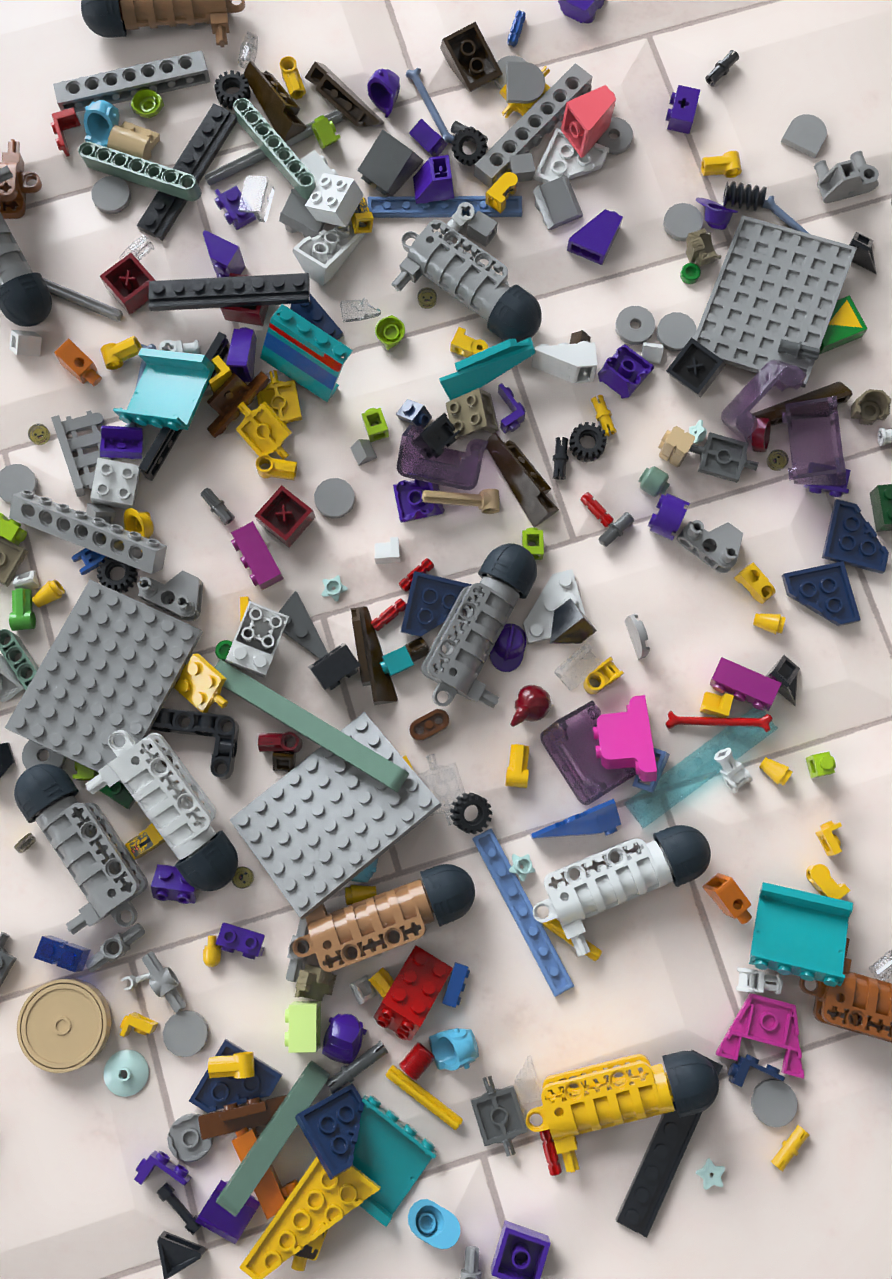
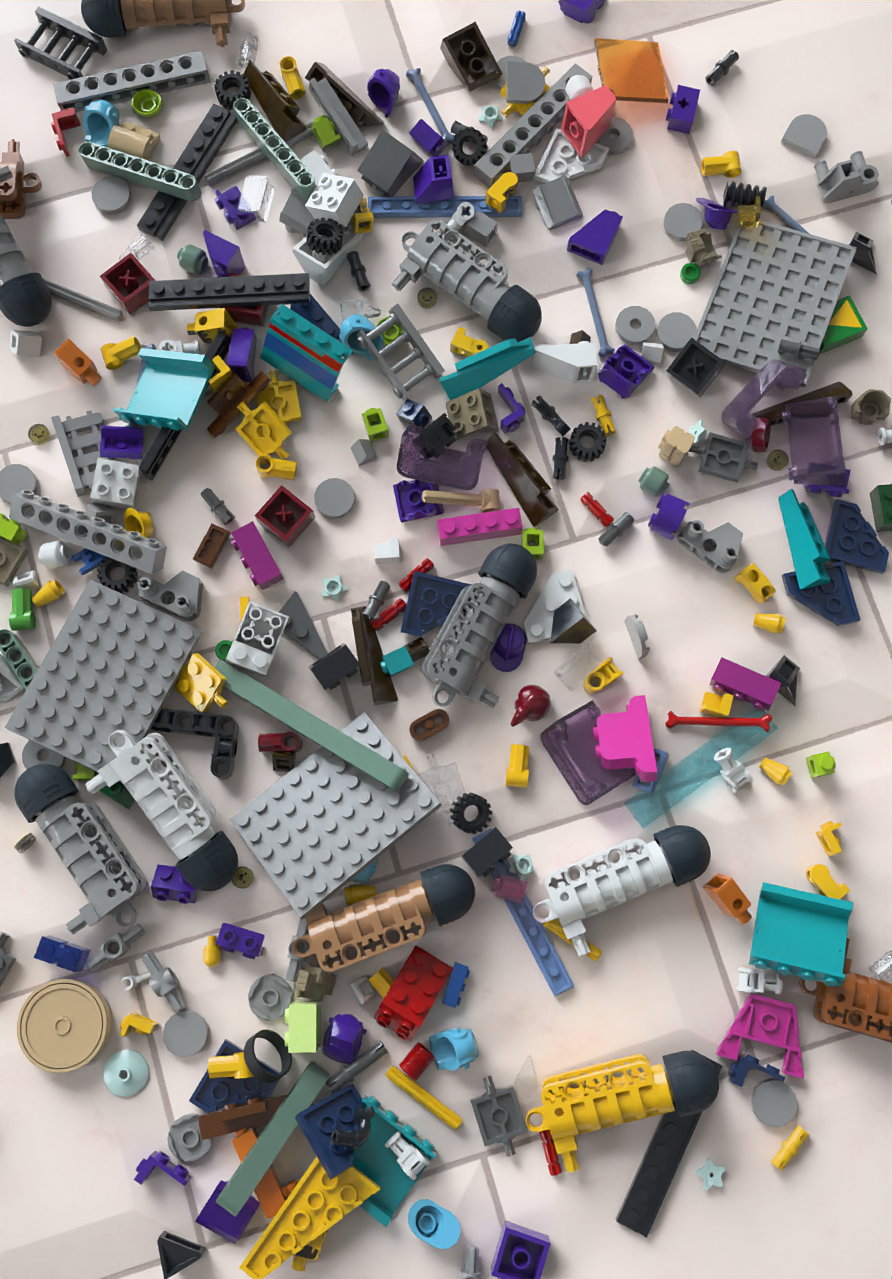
(55, 554): none -> white head
(61, 28): none -> black fence
(144, 842): yellow leg -> none
(166, 1193): black bar -> none
(192, 259): none -> sand green head
(211, 322): none -> yellow torso
(211, 546): none -> reddish brown plate
(253, 1064): none -> black tyre
(270, 997): none -> light grey tile
(328, 229): none -> black tyre
(336, 112): none -> light grey fence
(349, 331): none -> medium azure helmet
(355, 1137): none -> black piece
(358, 271): none -> black pin
(376, 600): none -> dark grey axle
(408, 334): none -> light grey fence
(409, 1156): none -> white connector
(479, 526): none -> dark pink brick
(487, 852): none -> black brick
(490, 110): none -> light aqua plate
(509, 888): none -> clear pink brick
(548, 413): none -> black piece
(578, 86): none -> white head
(592, 821): blue wedge -> none
(604, 347): none -> sand blue piece
(632, 70): none -> clear orange piece
(749, 215): none -> clear yellow panel
(804, 542): none -> teal wedge

